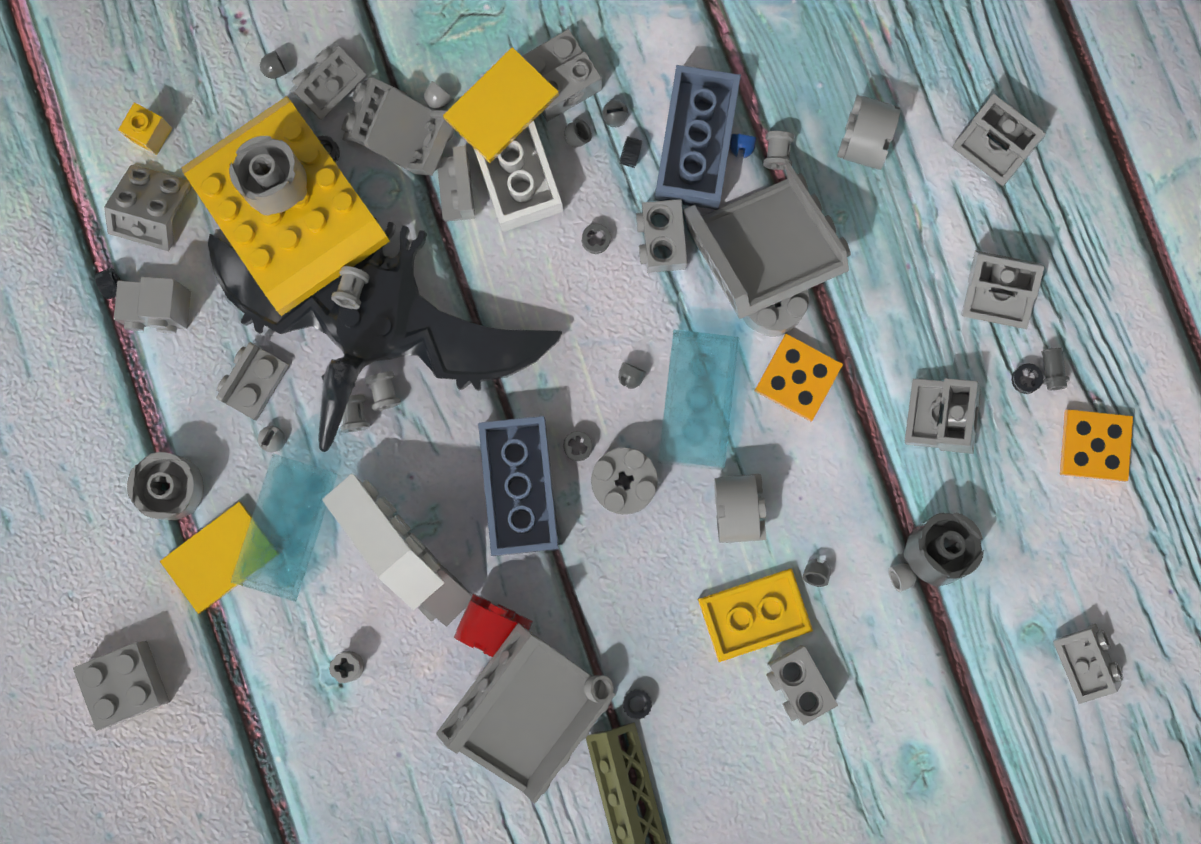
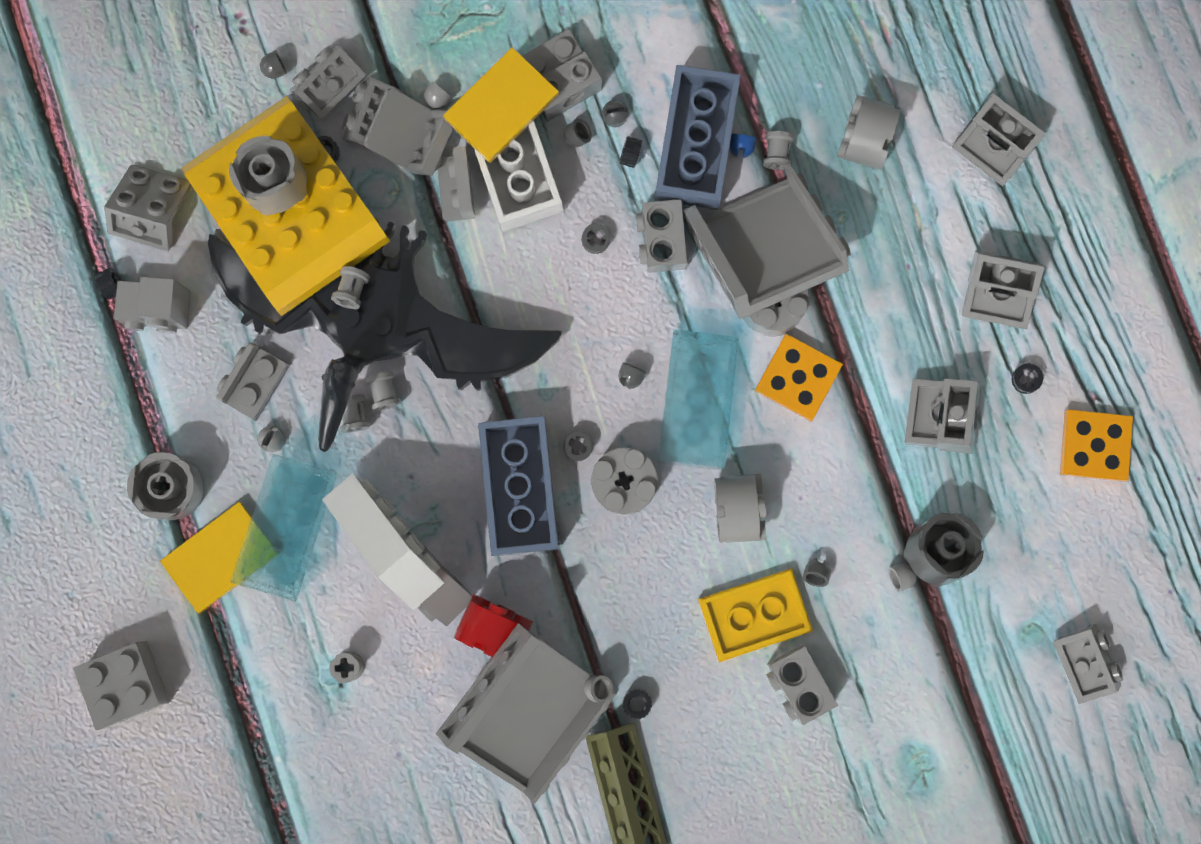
(145, 128): yellow brick -> none
(1054, 369): dark grey pin -> none

